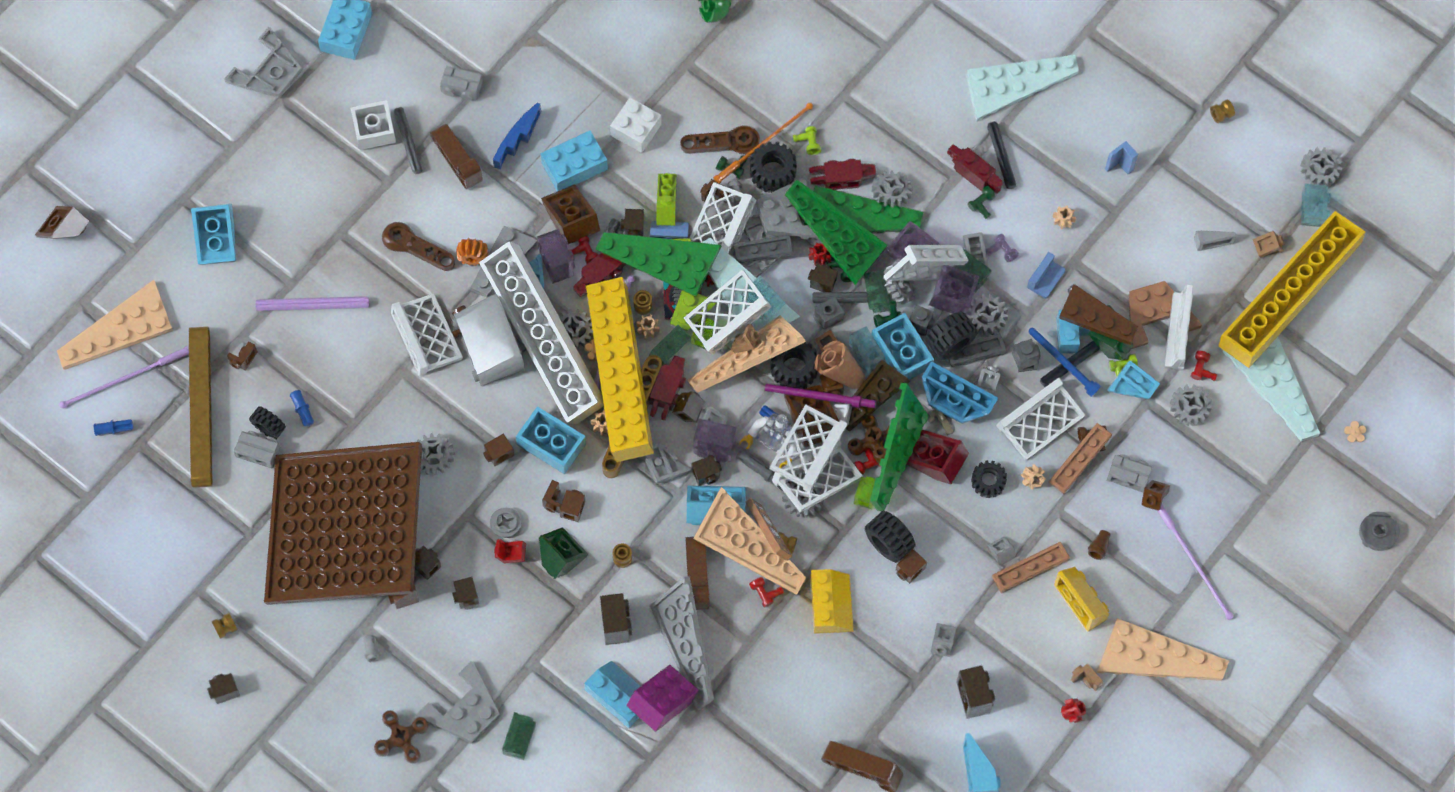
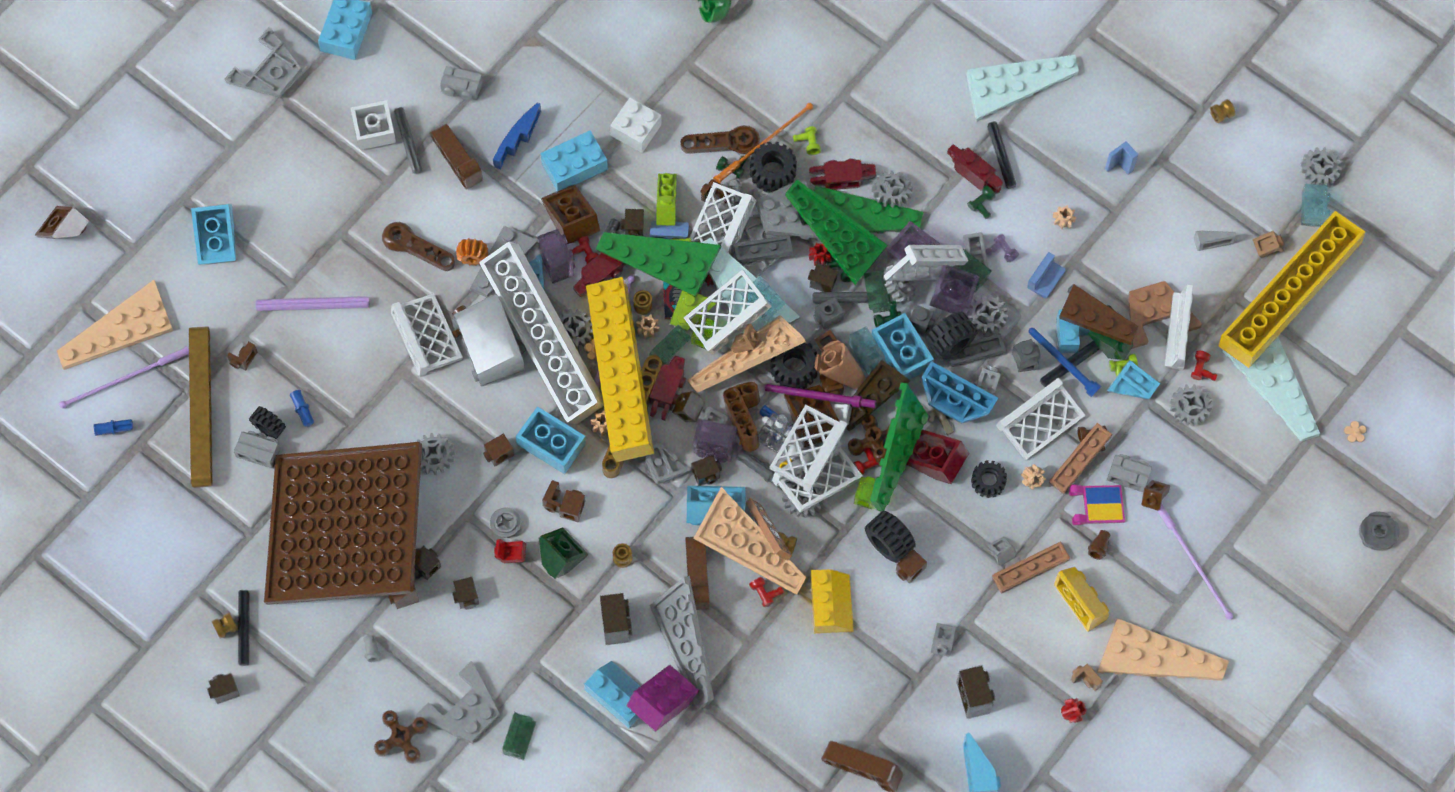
(243, 627): none -> black axle
(737, 402): none -> reddish brown beam
(1101, 504): none -> flag

